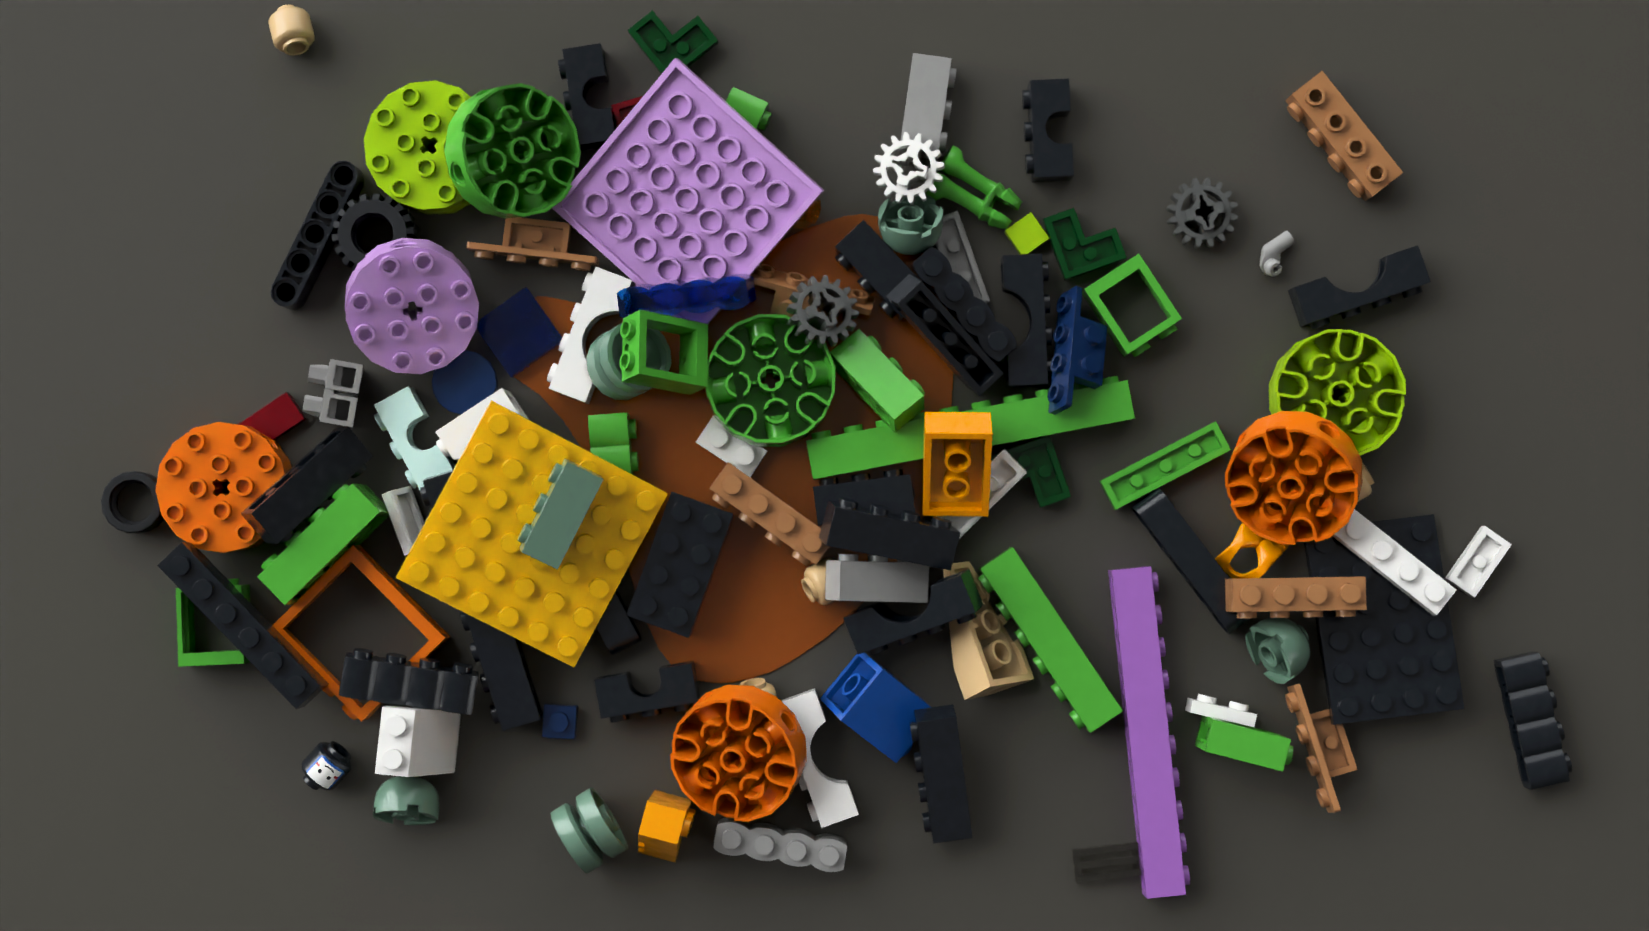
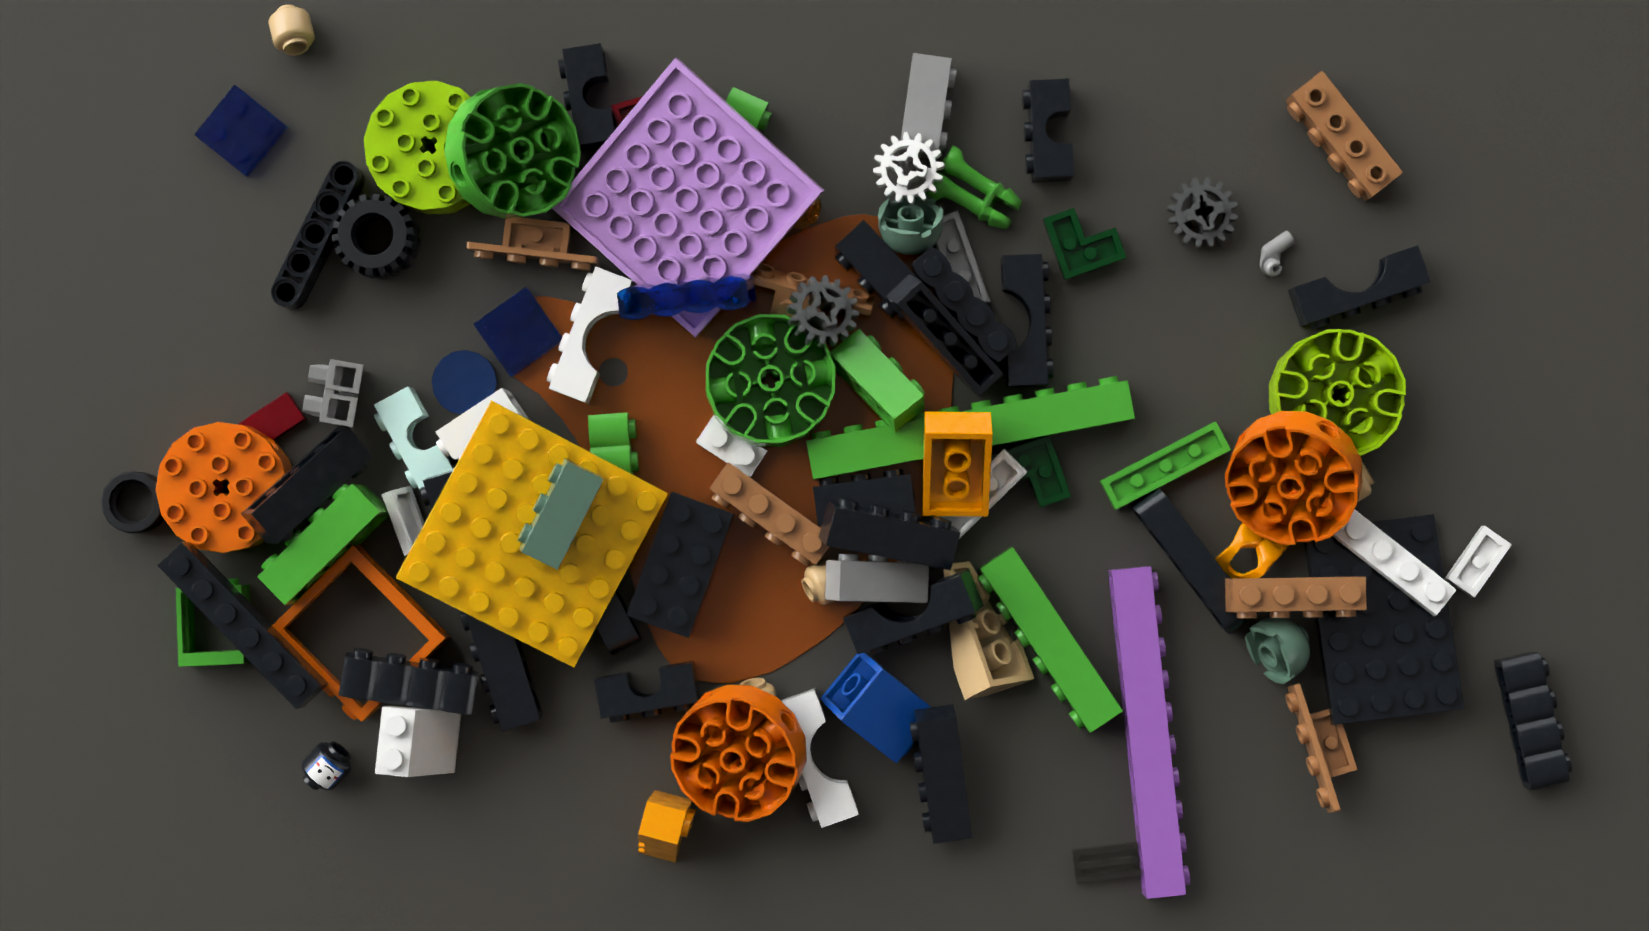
(240, 130): none -> clear blue plate
(379, 310): lavender brick -> none
(406, 800): sand green cylinder -> none
(559, 721): dark blue plate -> none
(589, 830): sand green wheel -> none
(604, 362): sand green wheel -> none
(662, 47): dark green plate -> none
(692, 352): bright green window -> none
(791, 846): light grey brick -> none
(1026, 234): lime tile -> none
(1077, 351): dark blue bracket -> none
(1114, 277): bright green window -> none
(1235, 713): white plate -> none
(1244, 743): bright green window -> none

